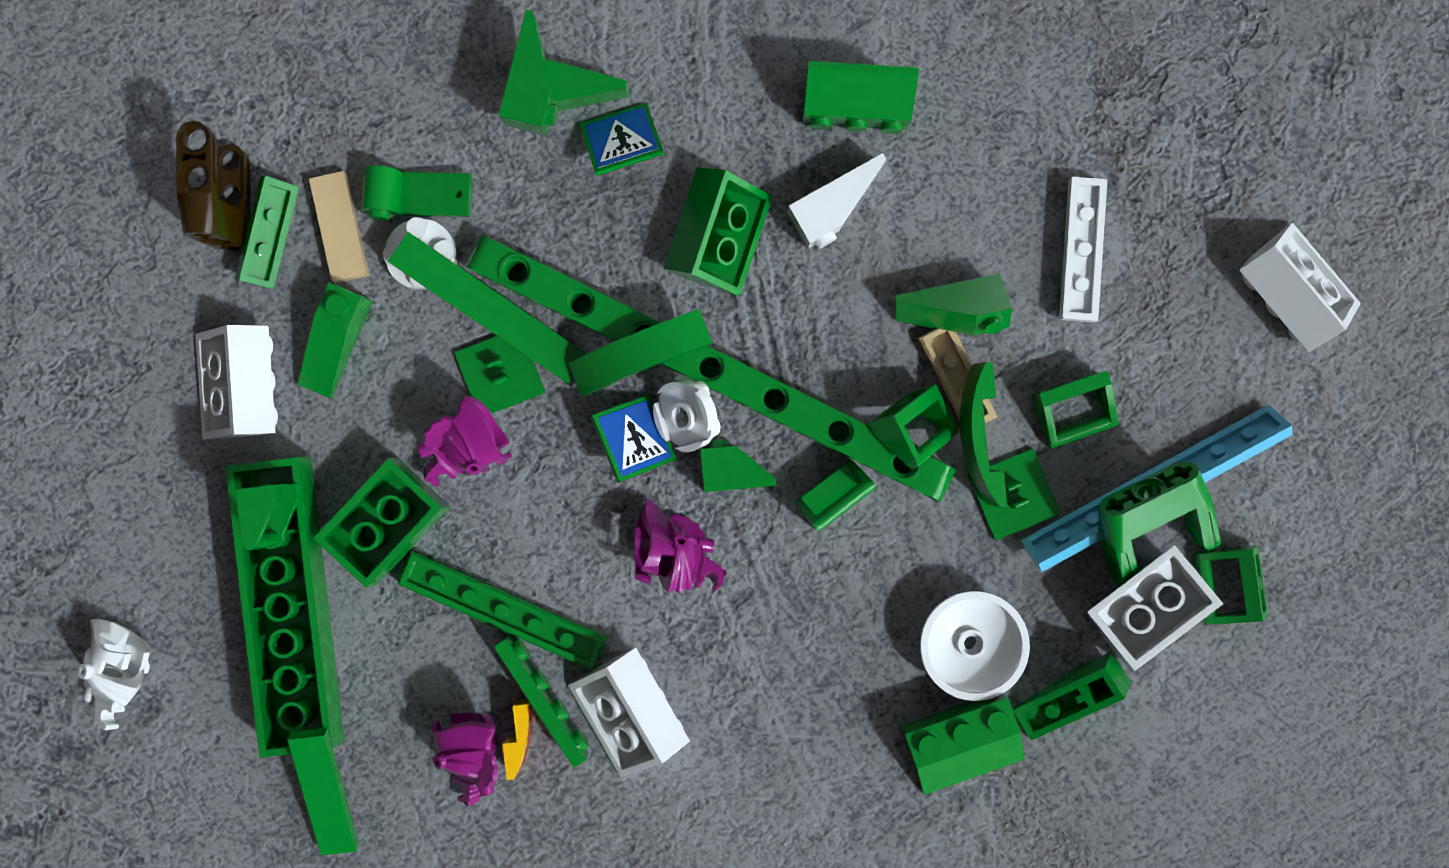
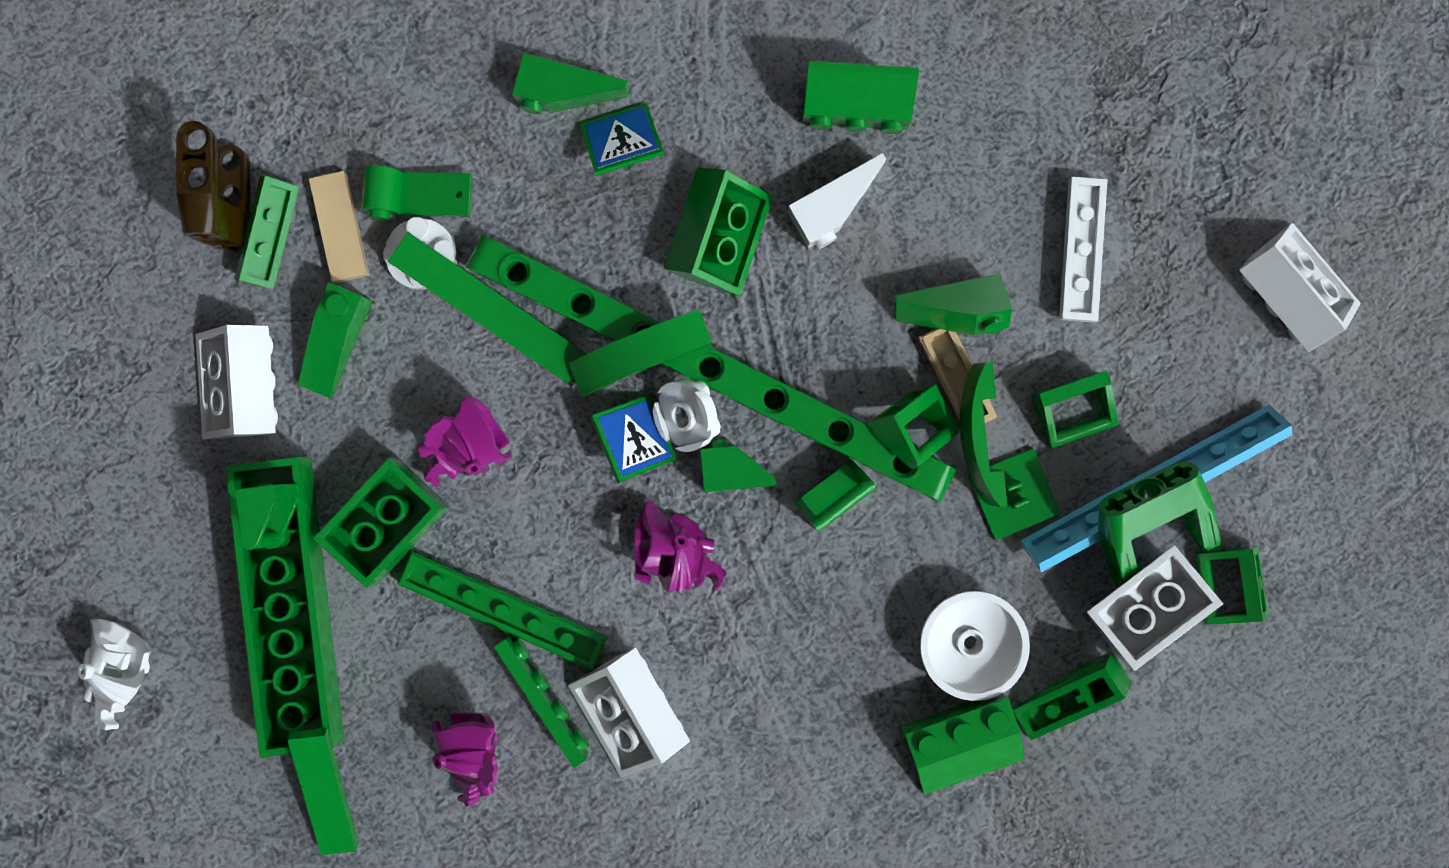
(499, 374): green piece -> none
(516, 747): yellow slope -> none
(529, 92): green slope -> none

